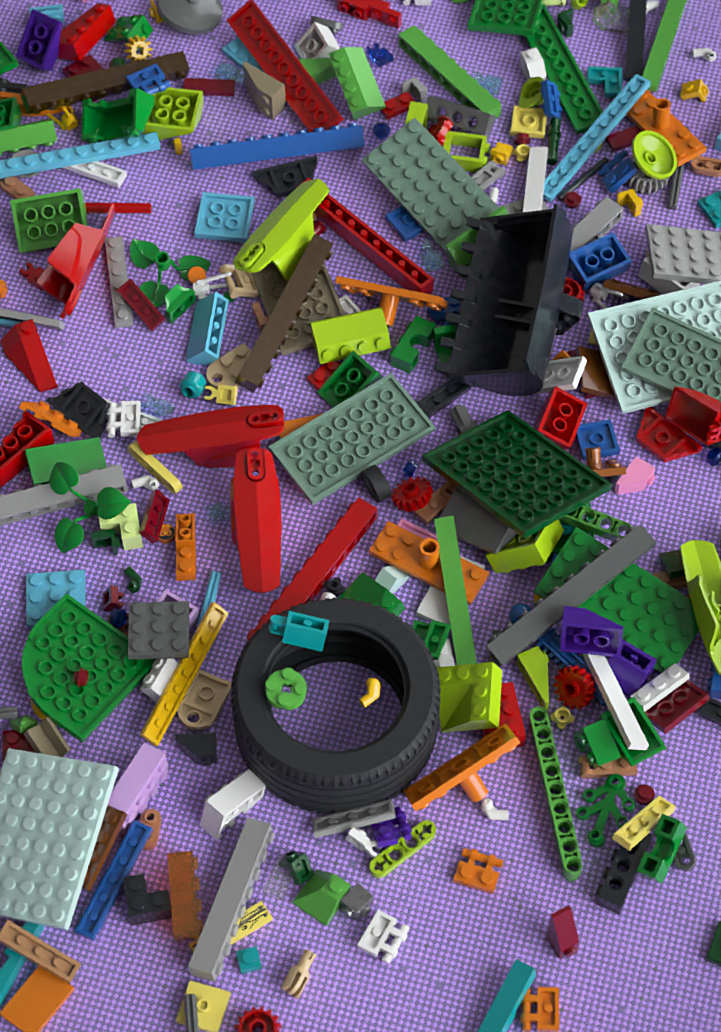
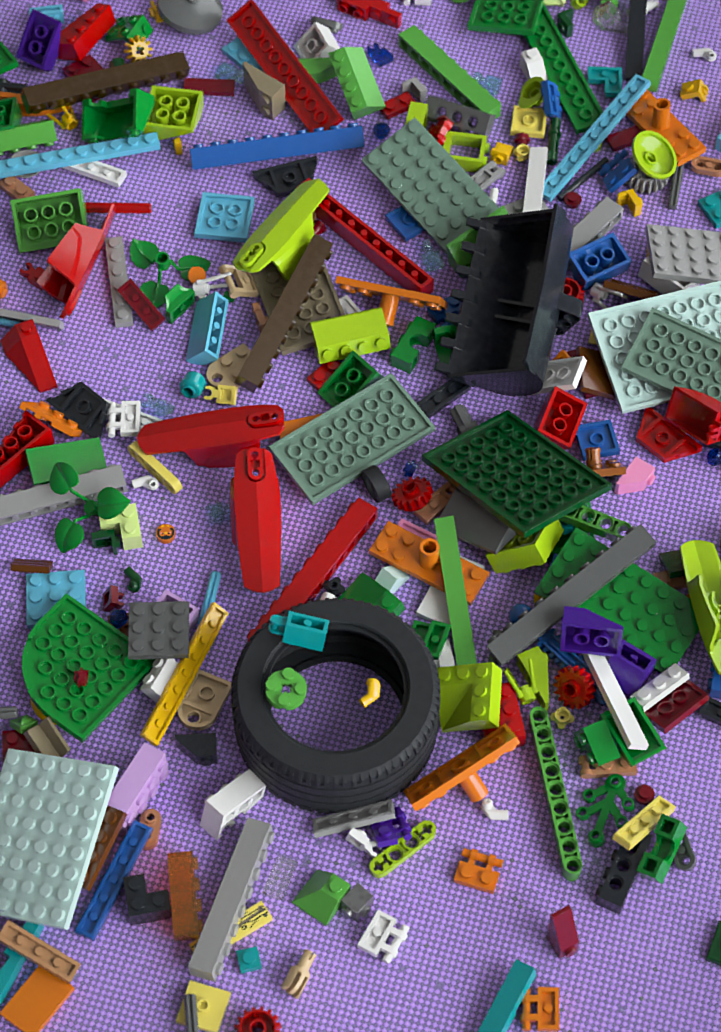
(31, 565): none -> reddish brown tile
(147, 77): blue plate -> none
(154, 516): dark red plate -> none
(186, 547): orange slope -> none
(298, 866): dark green bracket -> none
(525, 693): none -> lime plant

